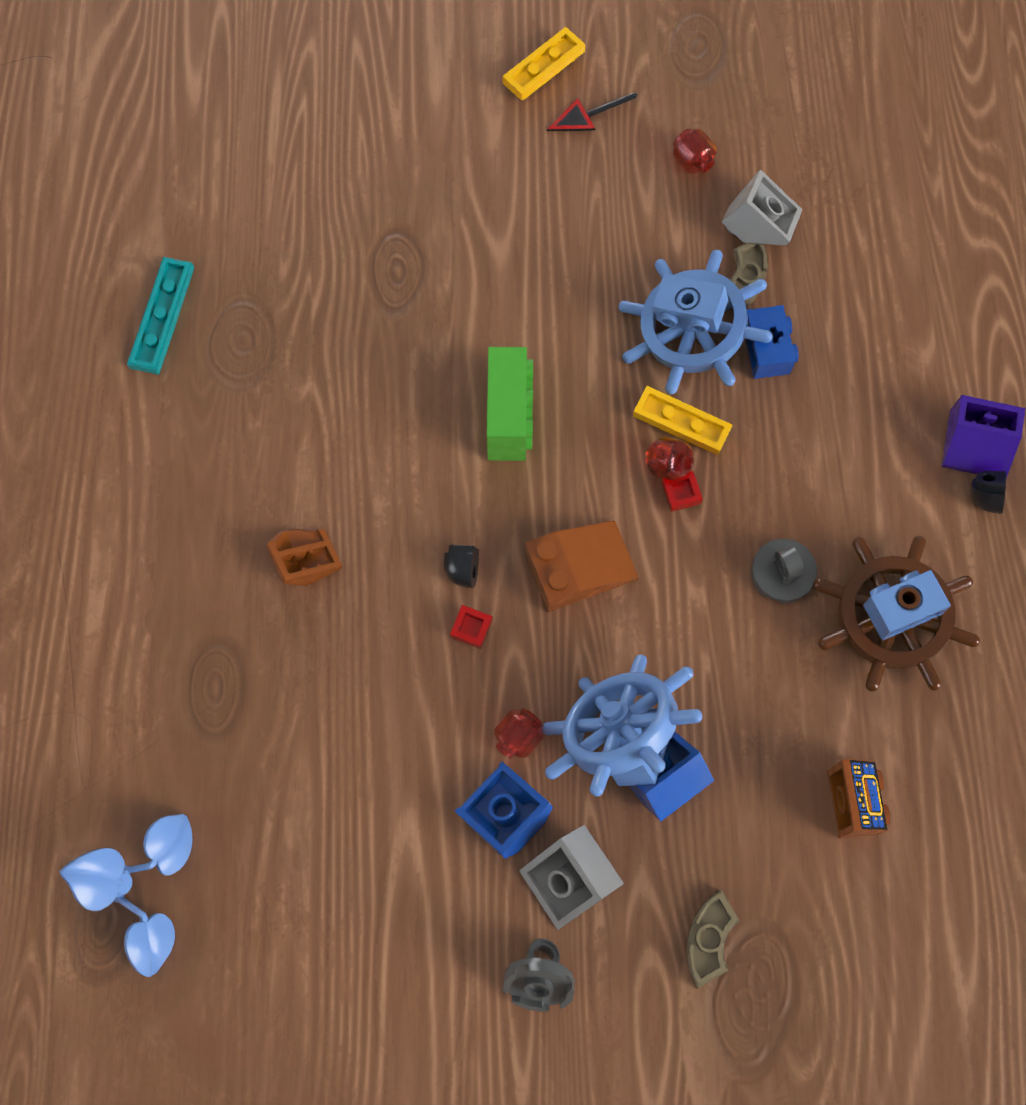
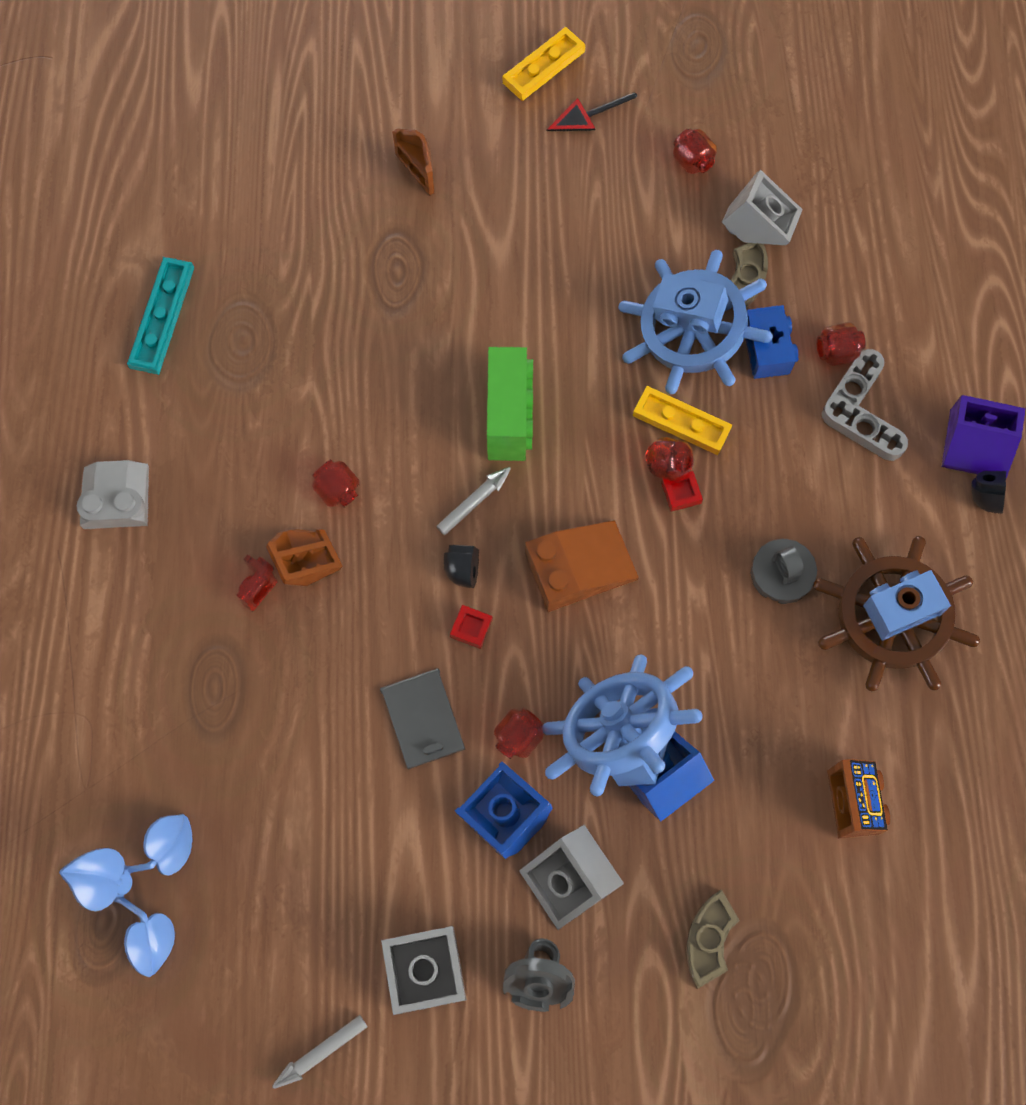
(114, 495): none -> light grey slope
(256, 587): none -> clear red bracket
(294, 1071): none -> light grey piece
(335, 483): none -> clear red head
(415, 154): none -> dark orange slope
(422, 718): none -> dark grey container
(423, 970): none -> light grey brick
(493, 482): none -> light grey piece
(840, 344): none -> clear red head
(850, 406): none -> light grey beam

